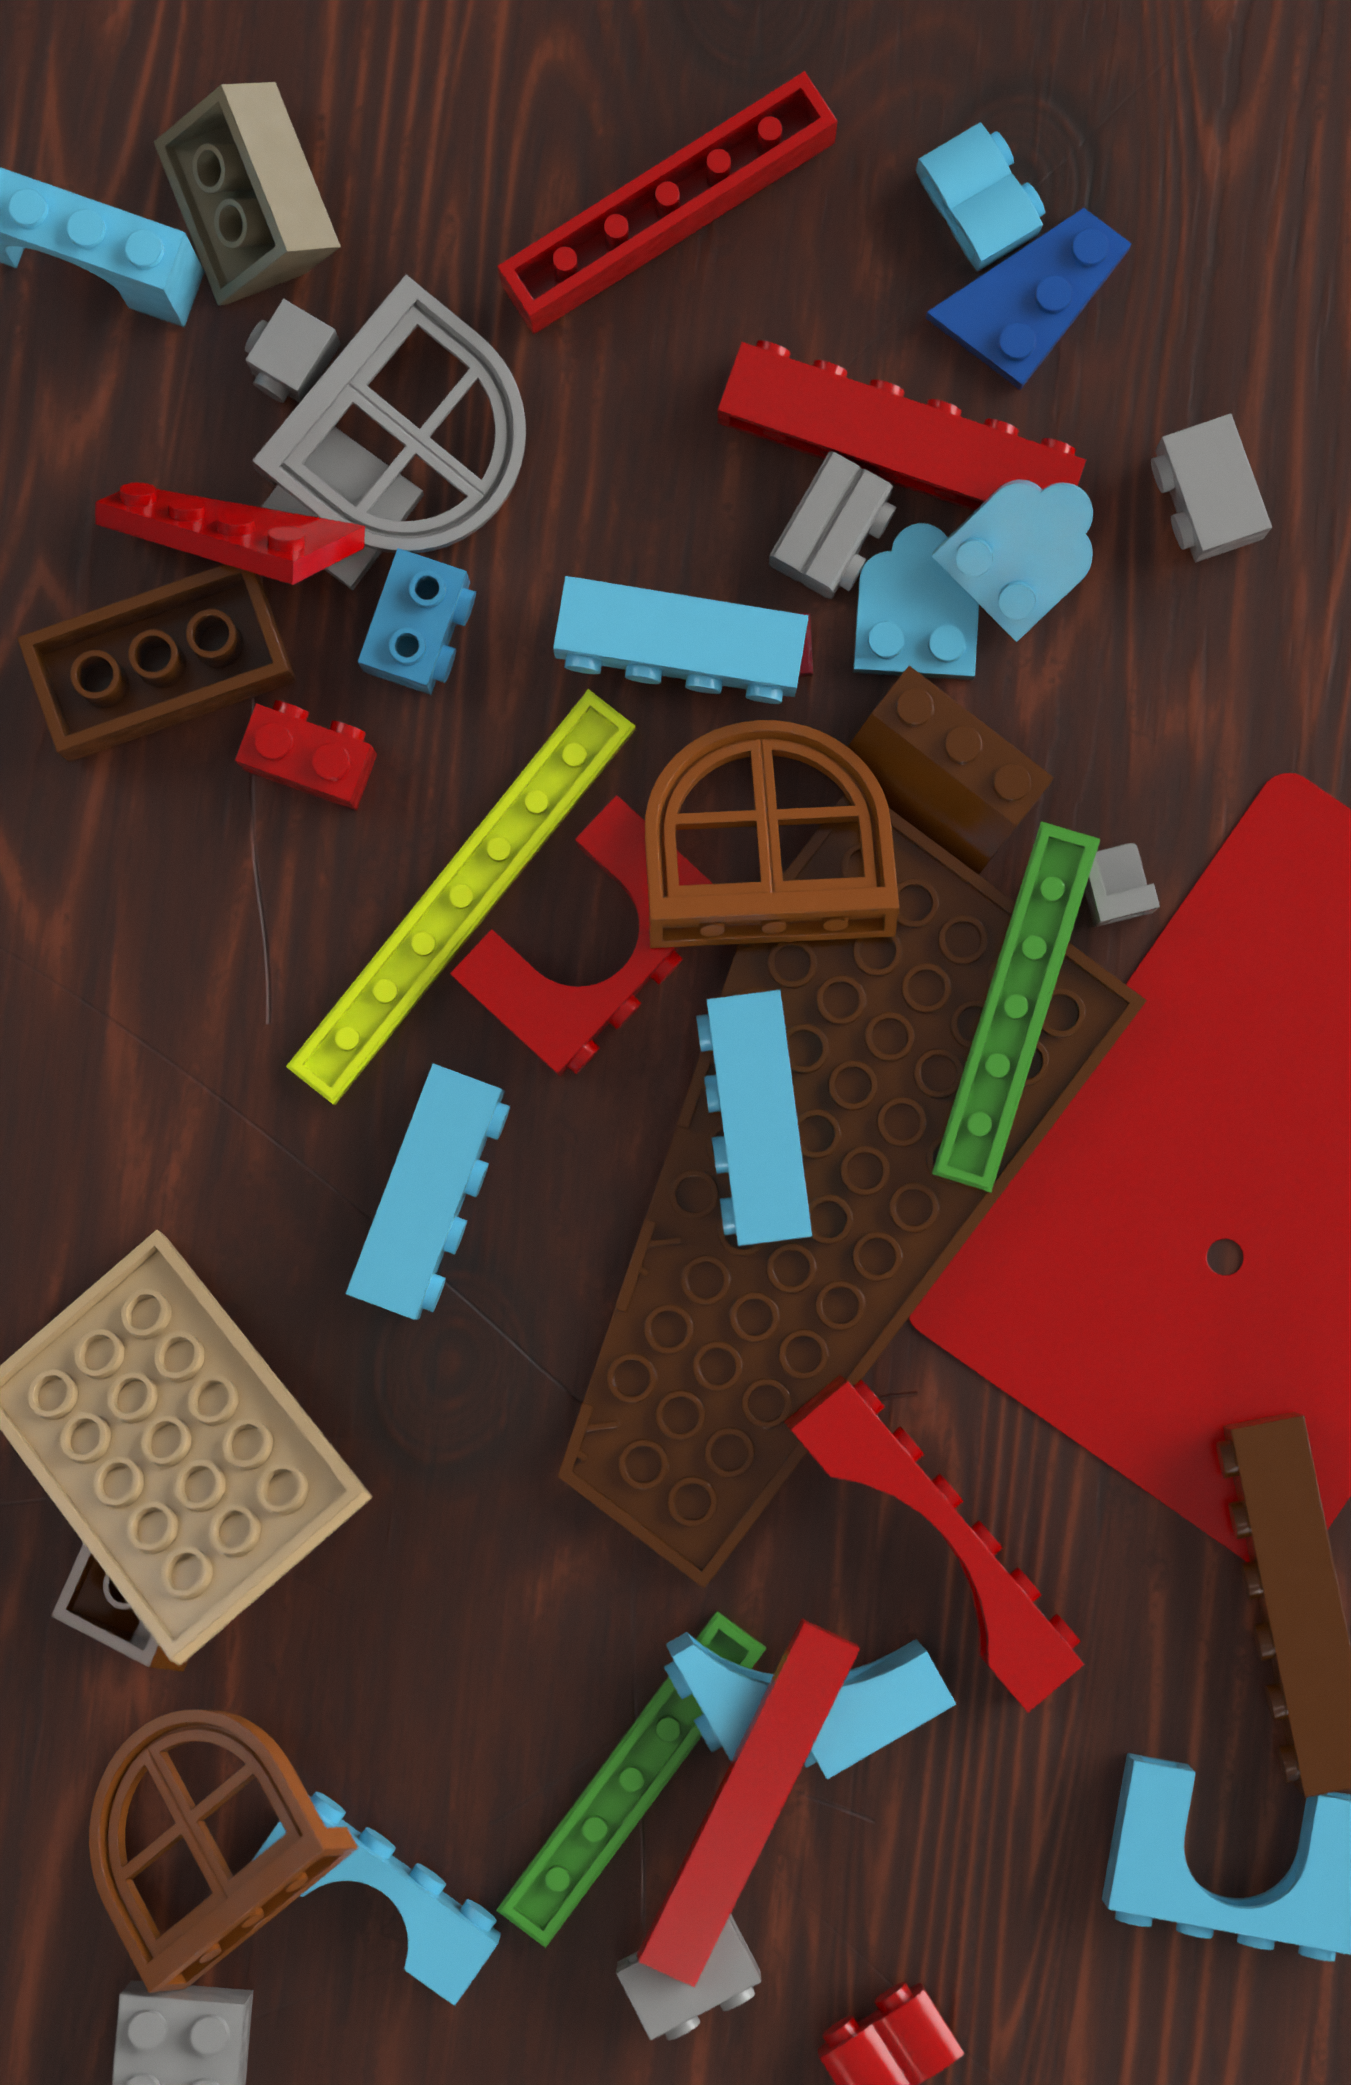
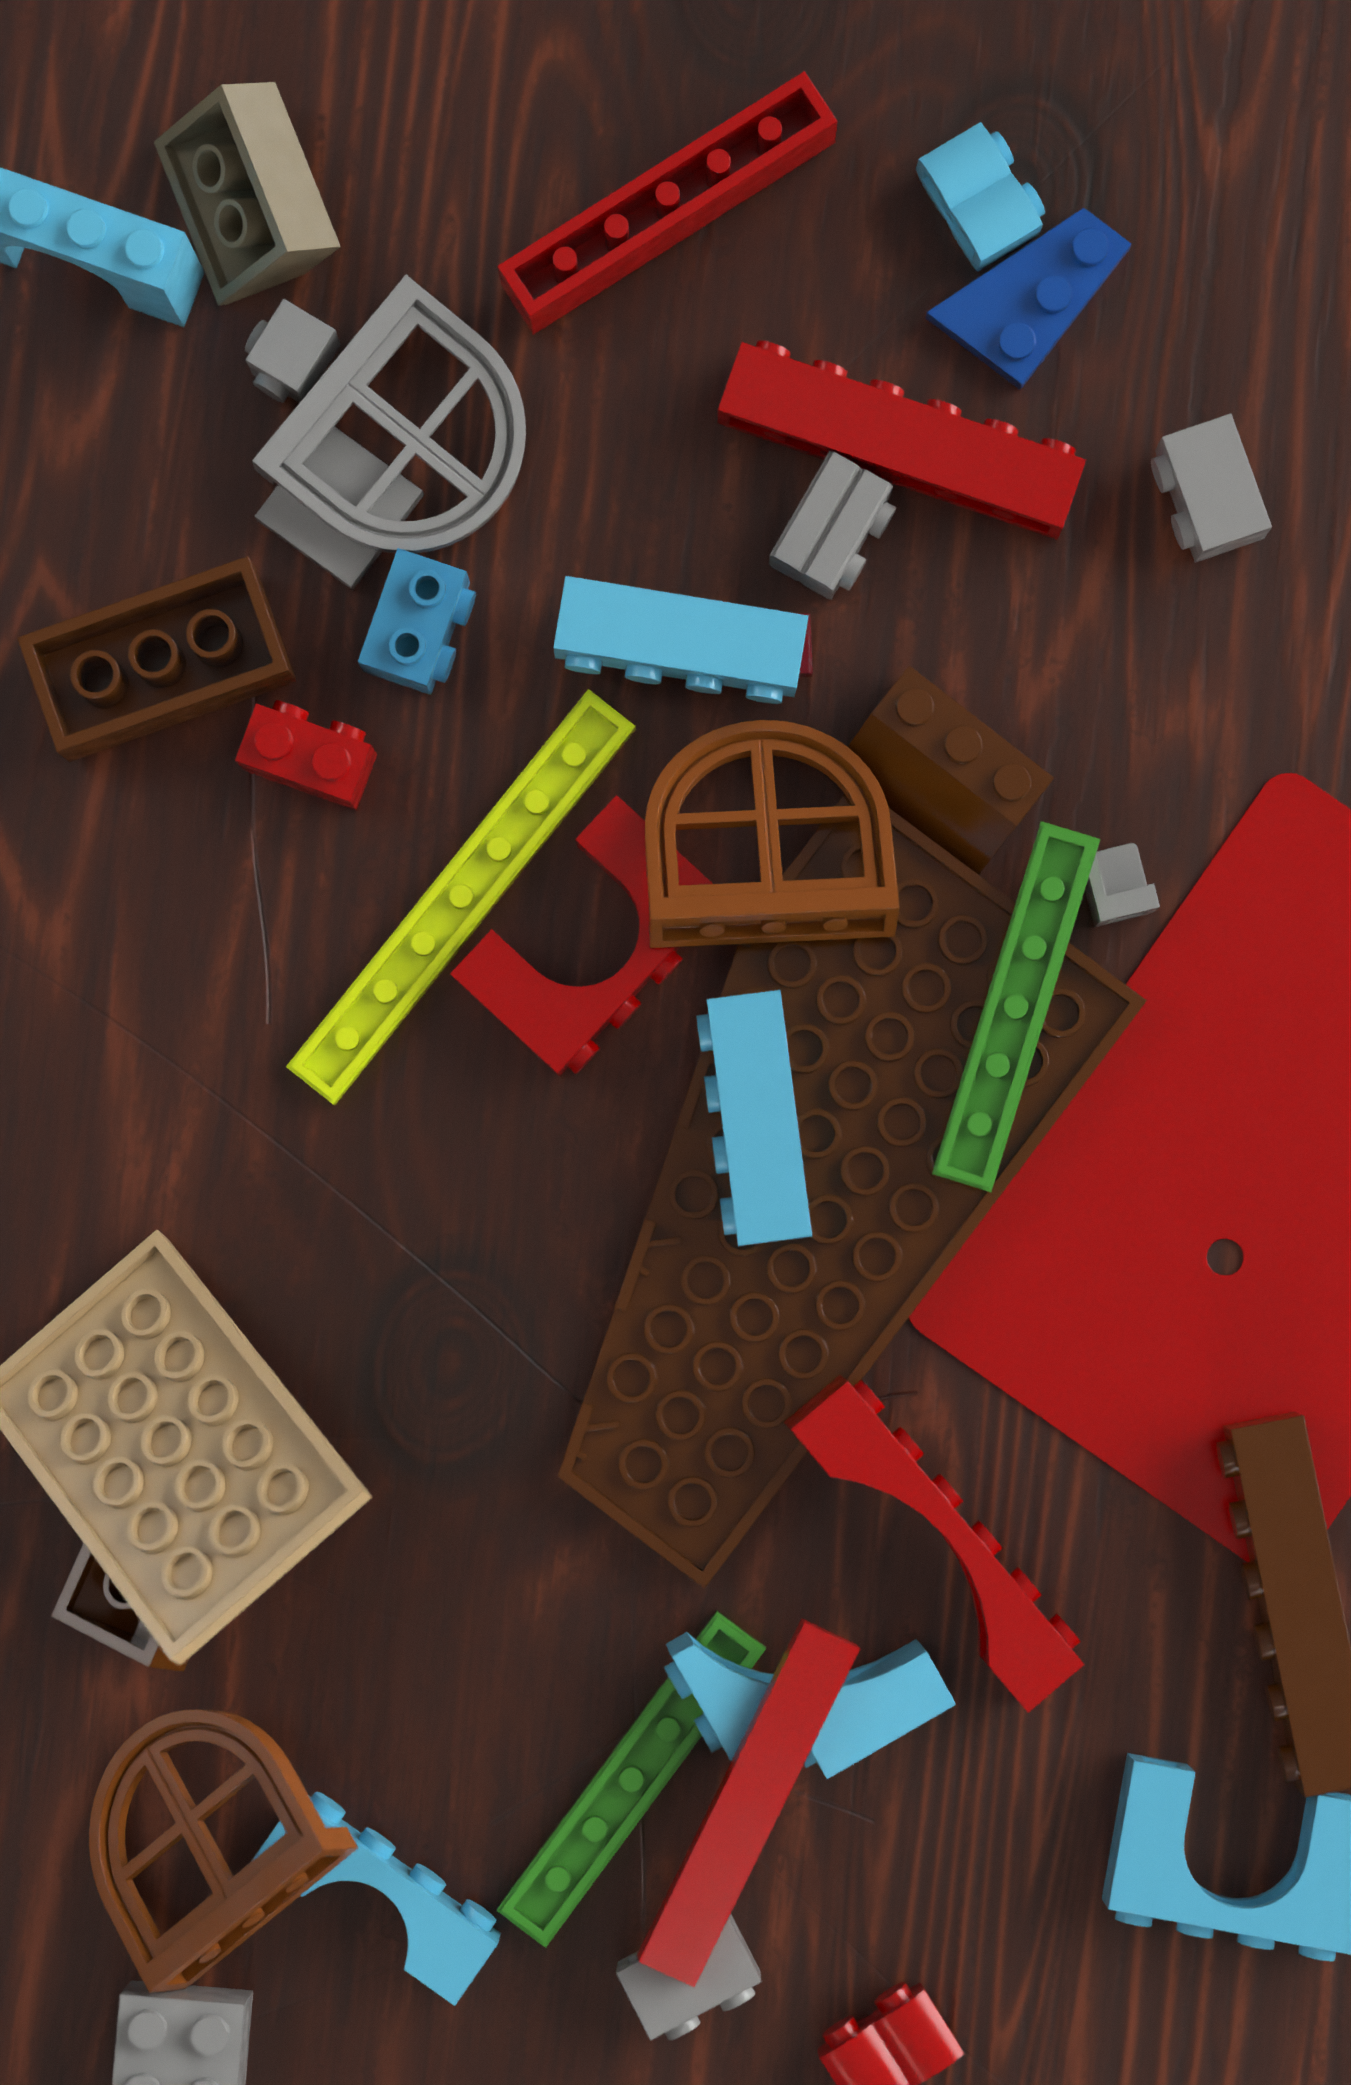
(235, 534): red wing -> none
(426, 1193): medium azure brick -> none
(914, 612): medium azure plate -> none
(1021, 551): medium azure plate -> none

